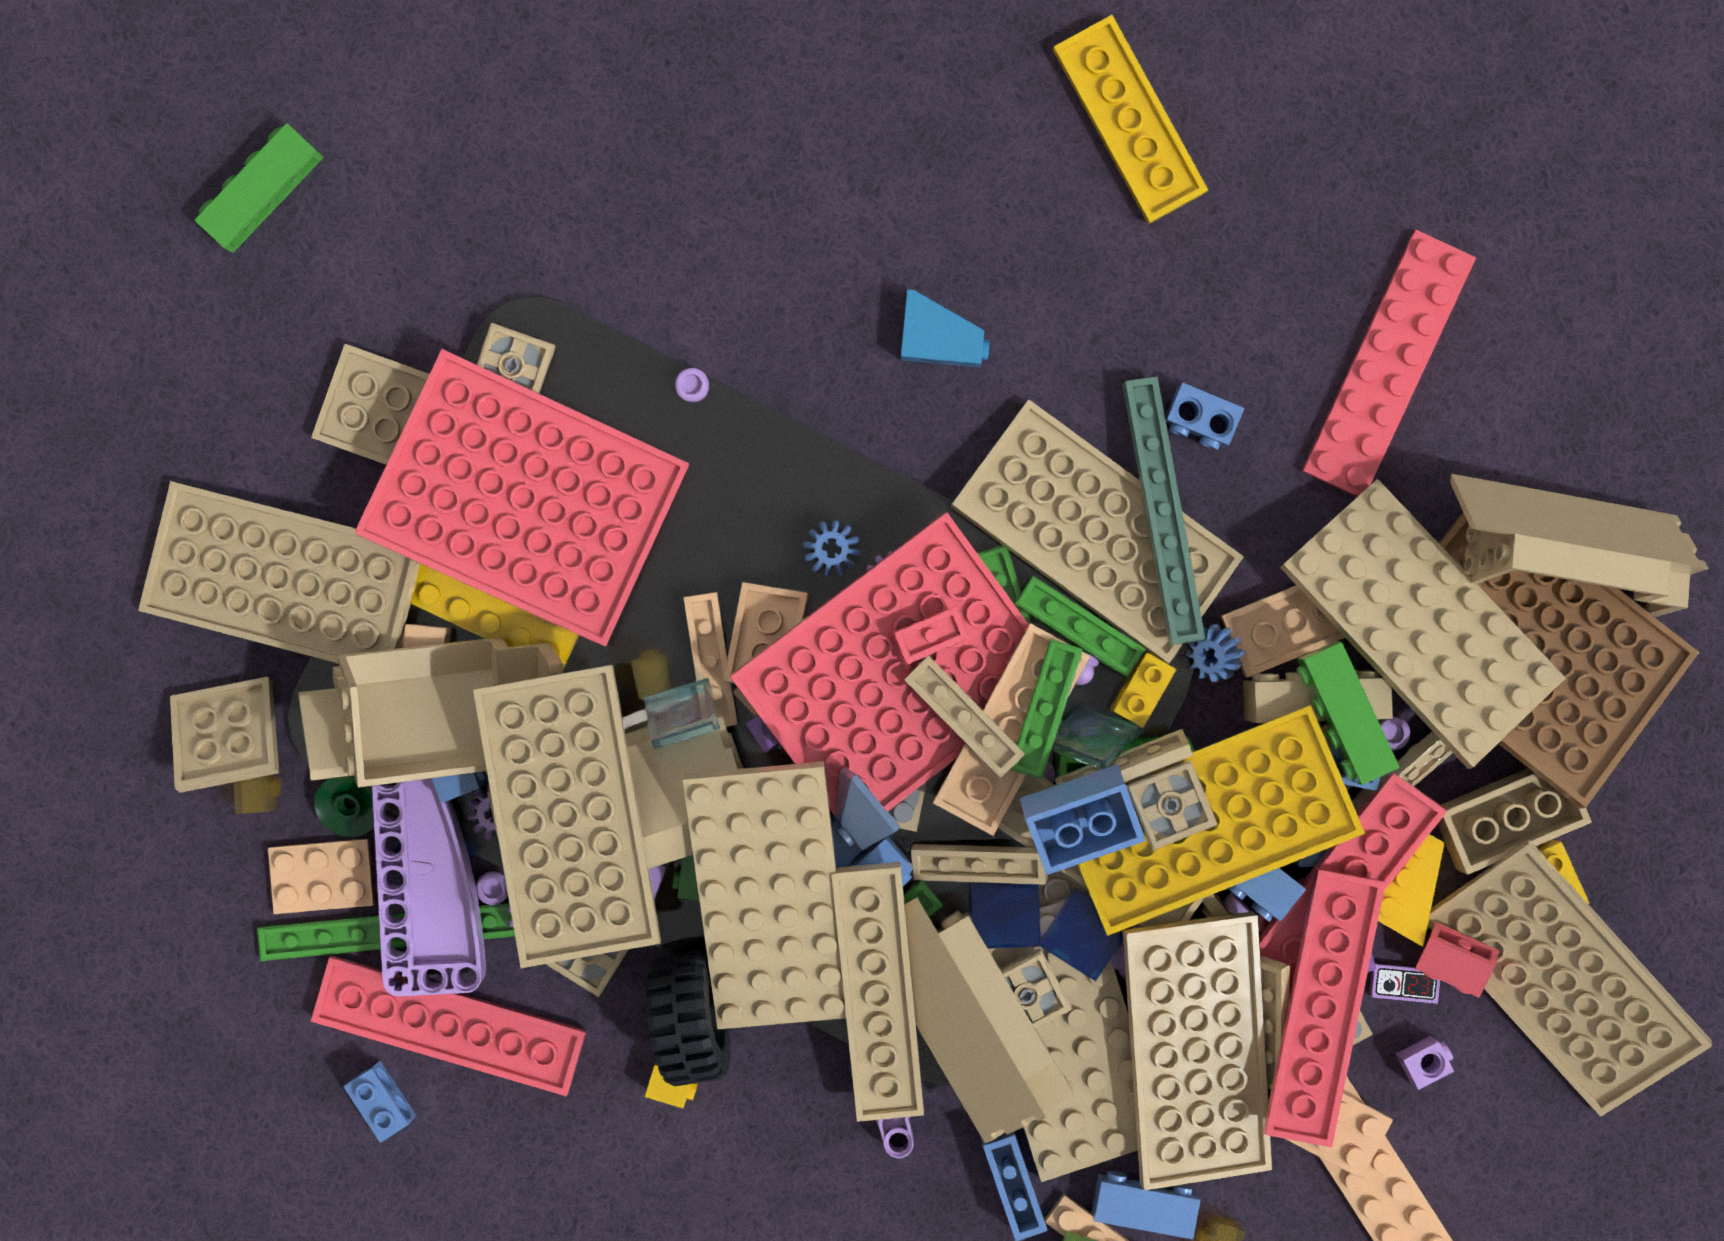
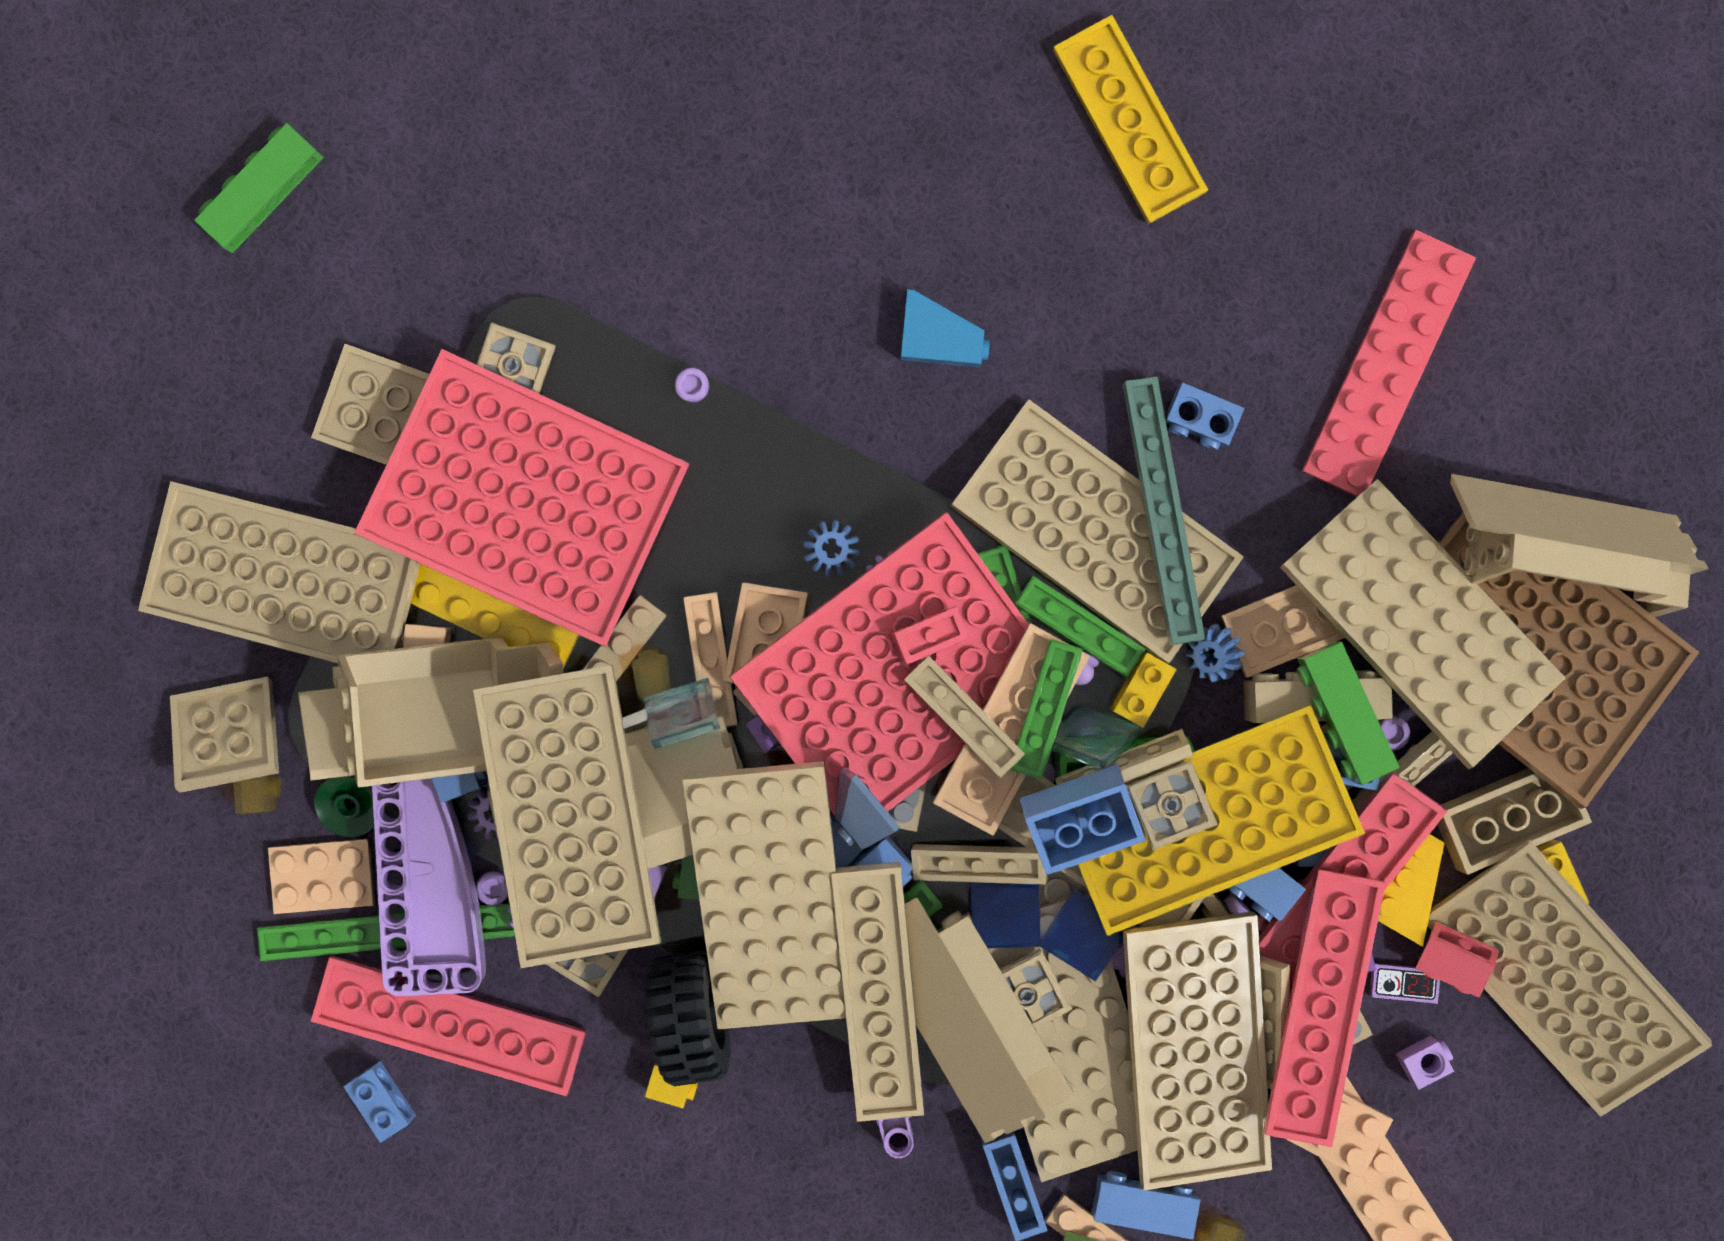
(628, 637): none -> tan plate

